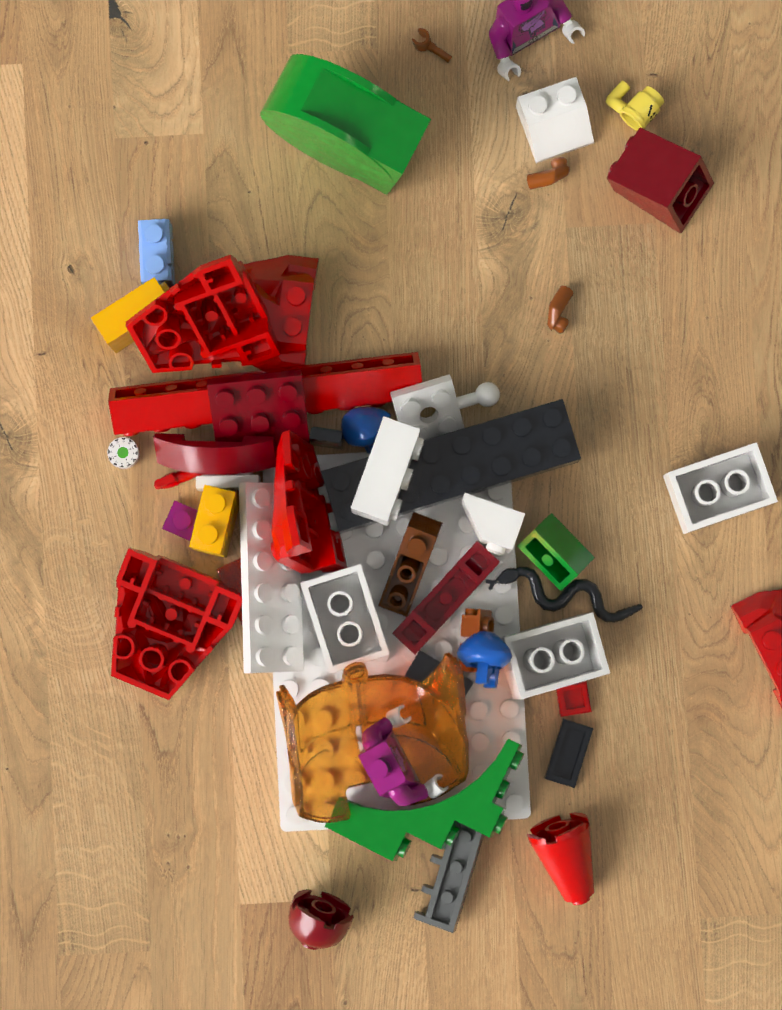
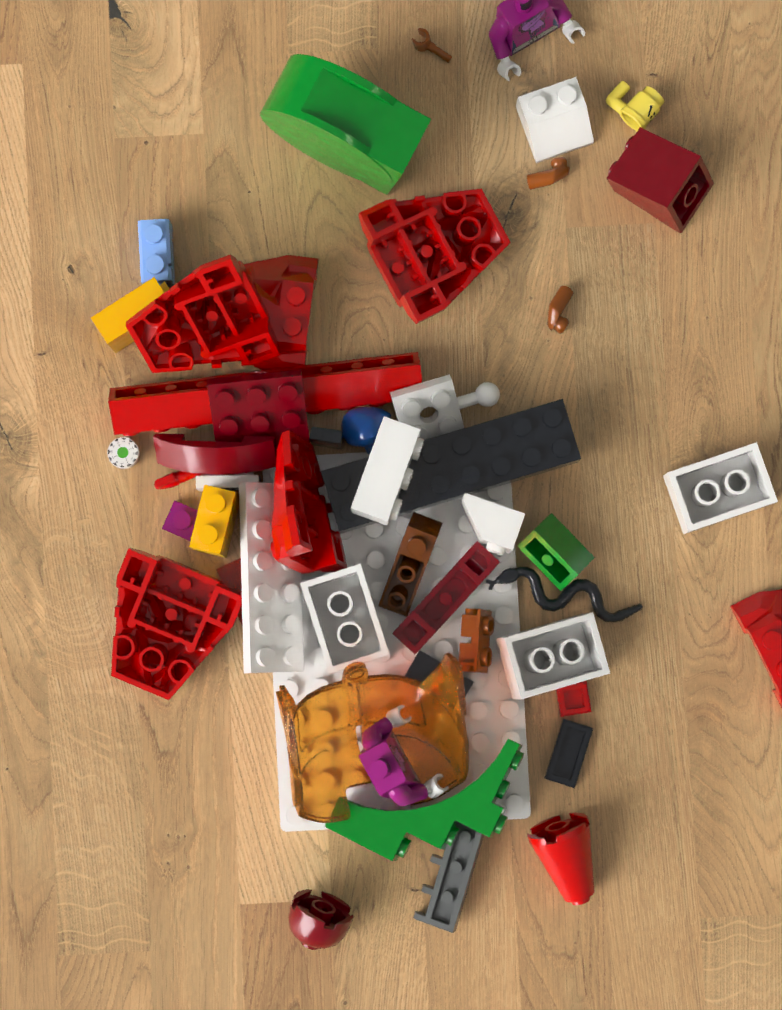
(432, 247): none -> red wedge
(487, 654): blue piece -> none

